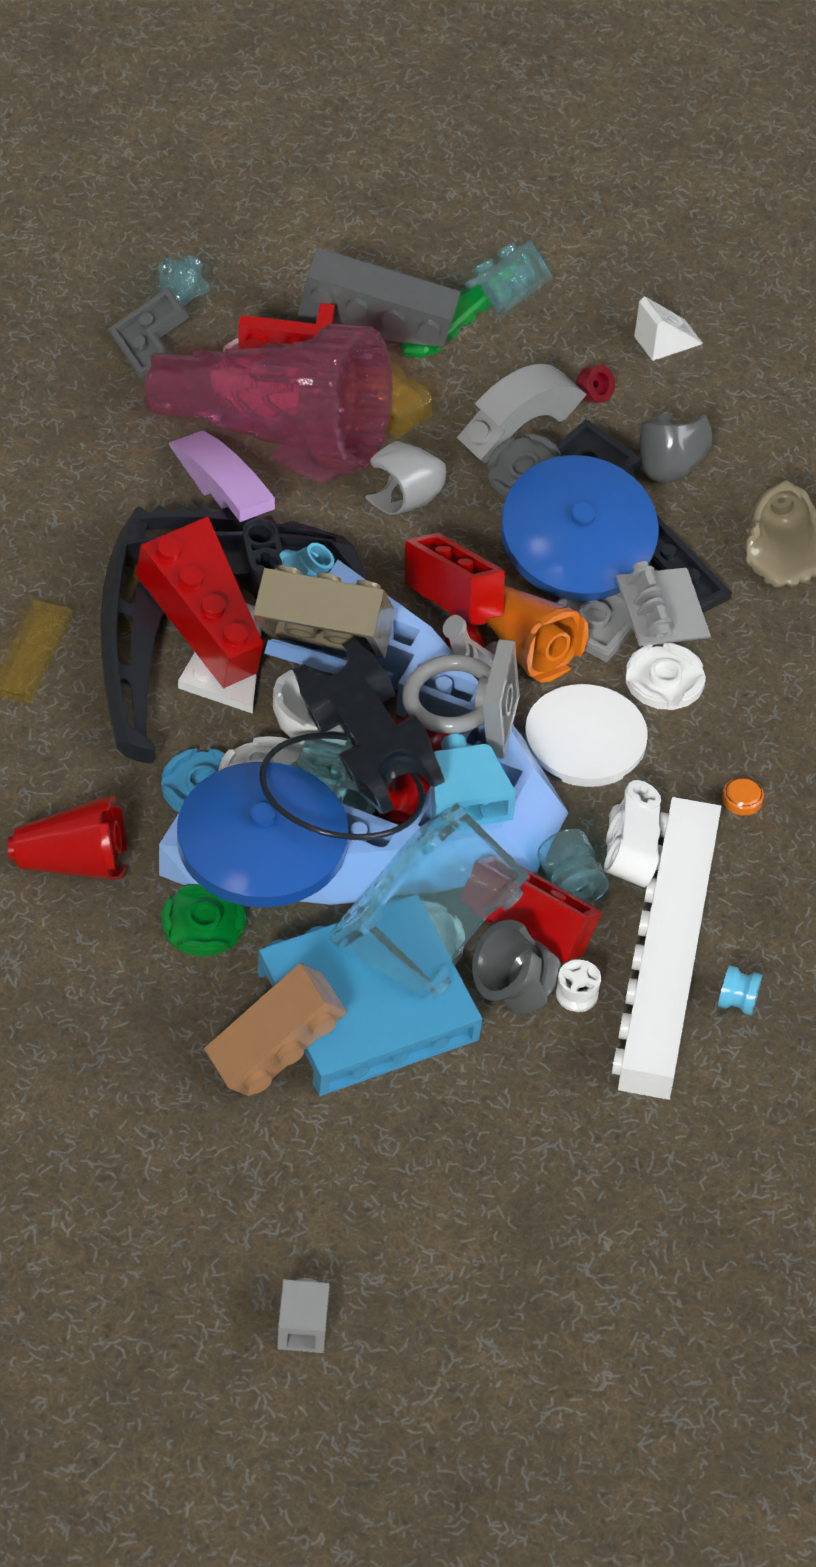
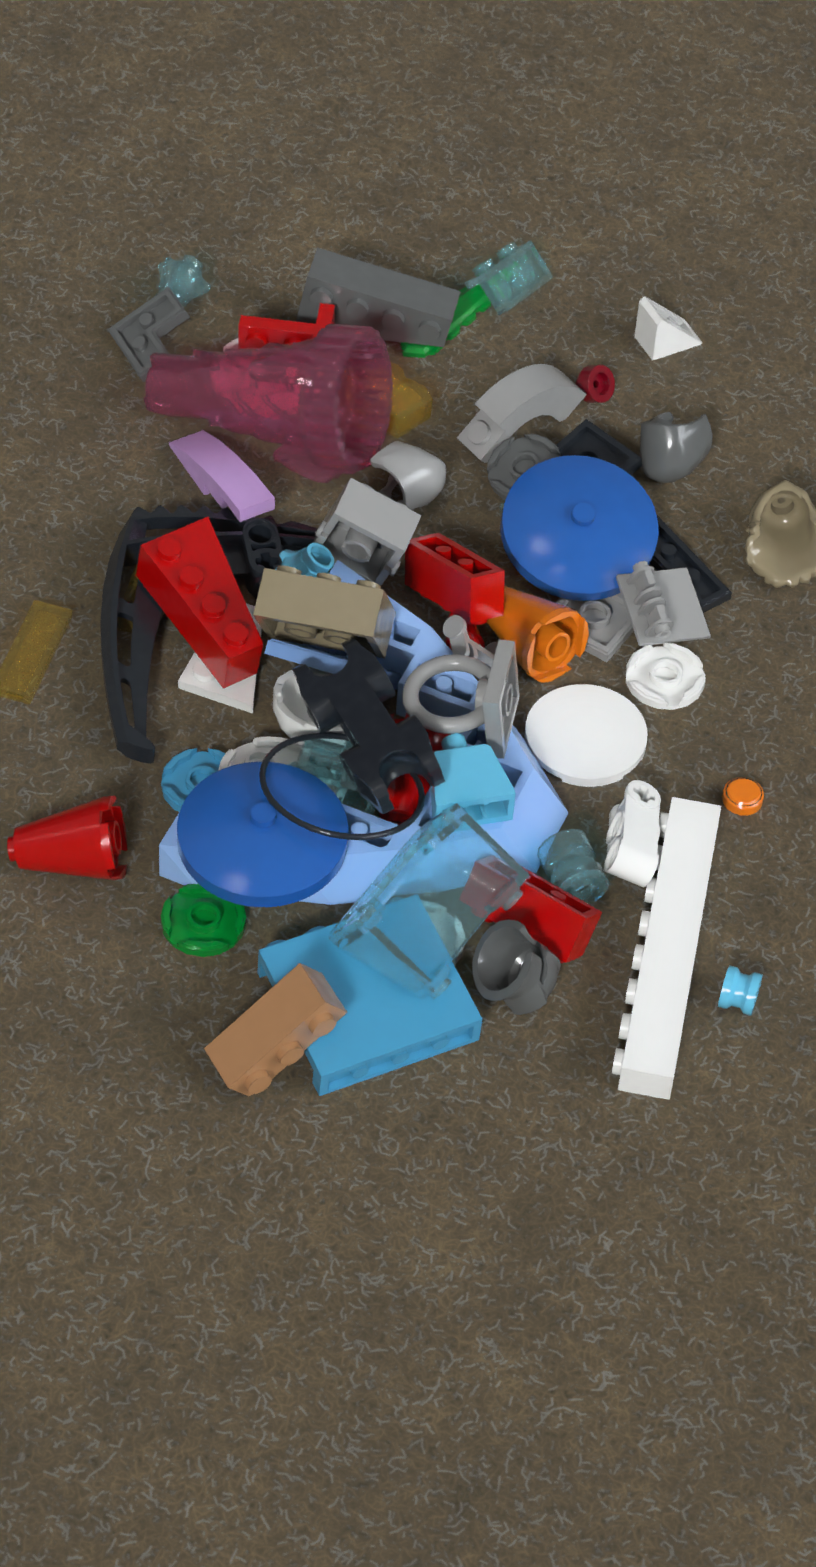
(303, 1315): light grey brick -> none
(367, 531): none -> light grey brick
(576, 975): white wheel -> none

